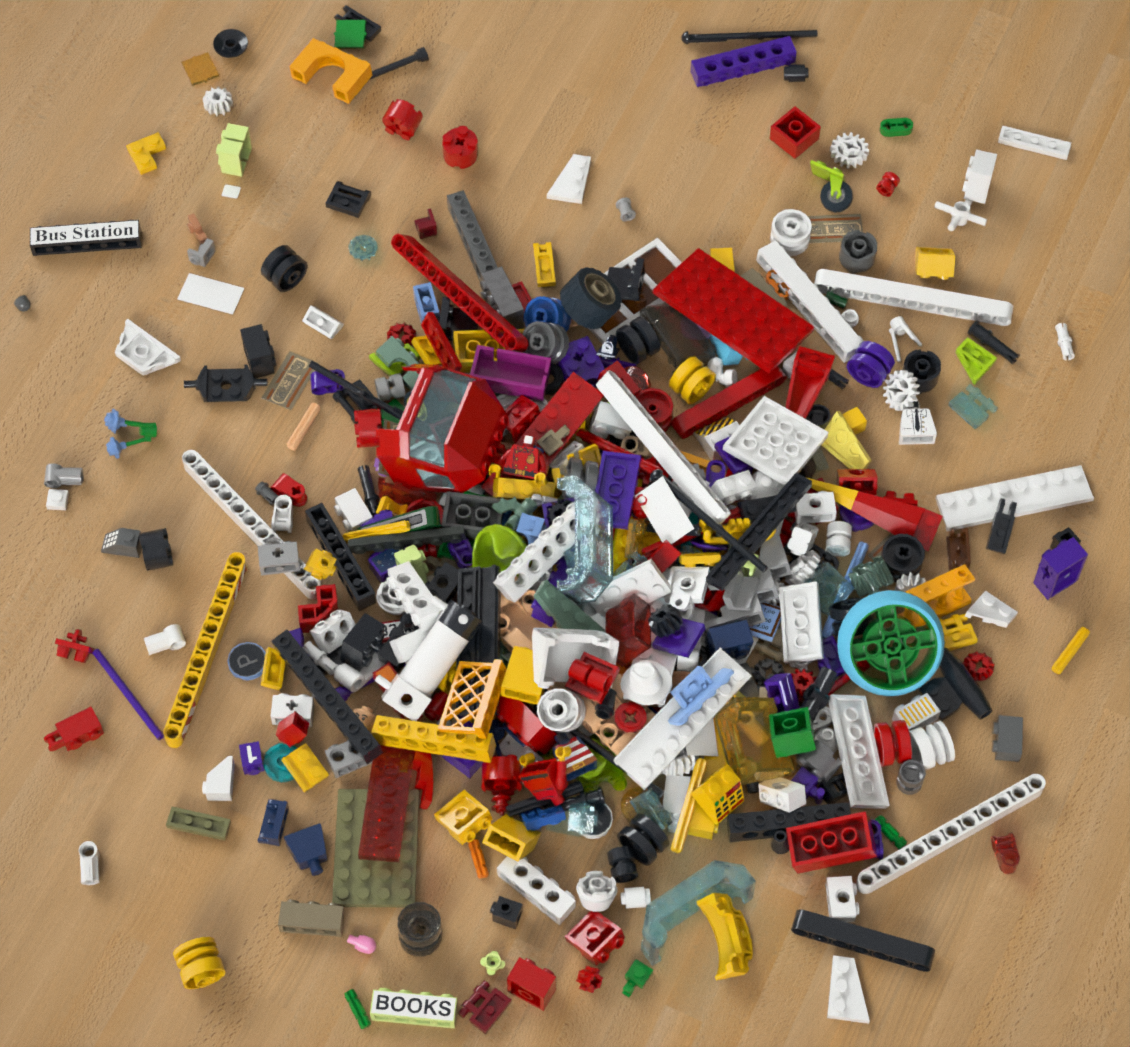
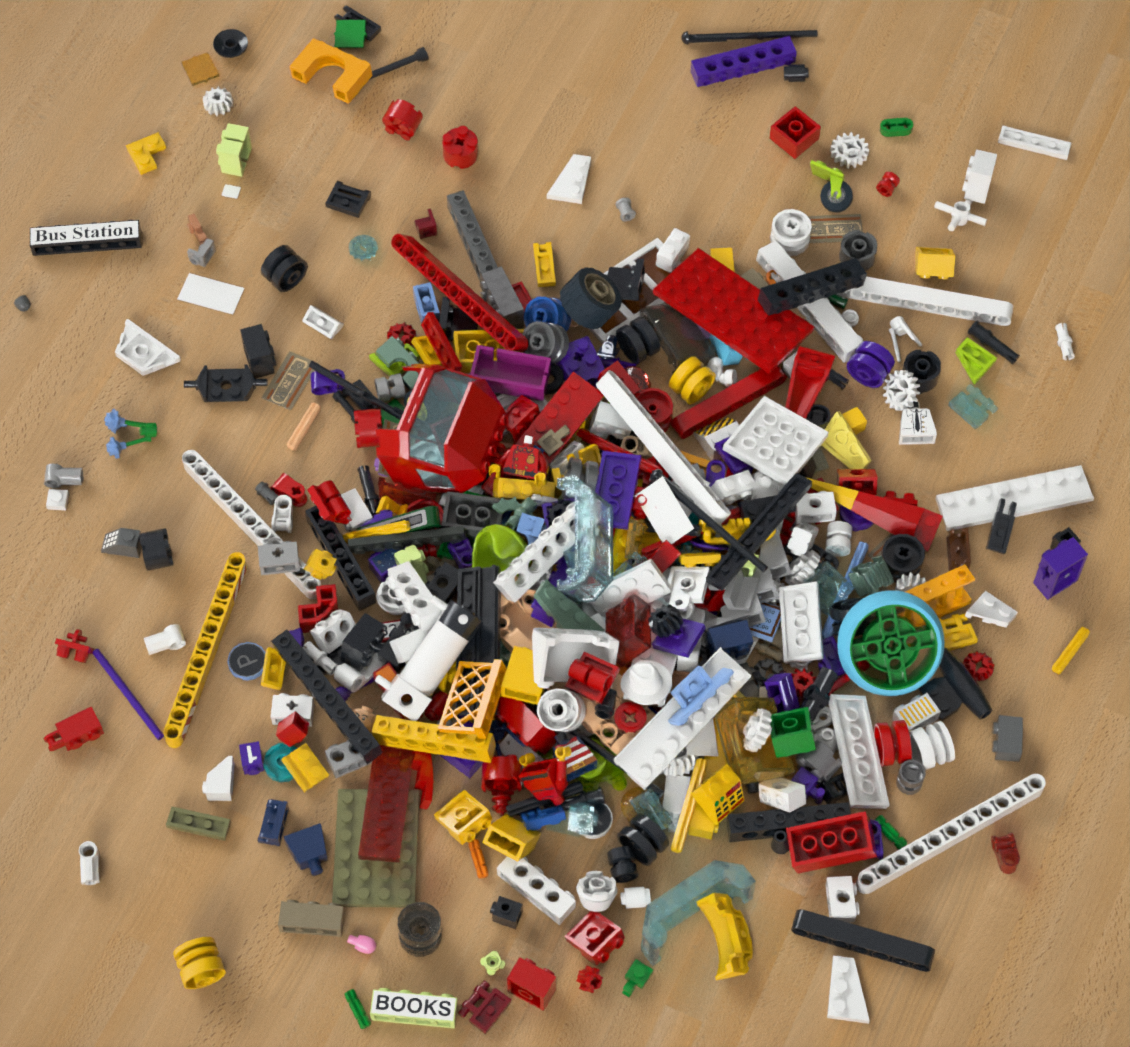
(330, 503): none -> red plate
(672, 250): none -> white brick
(757, 730): none -> white gear
(812, 286): none -> black brick

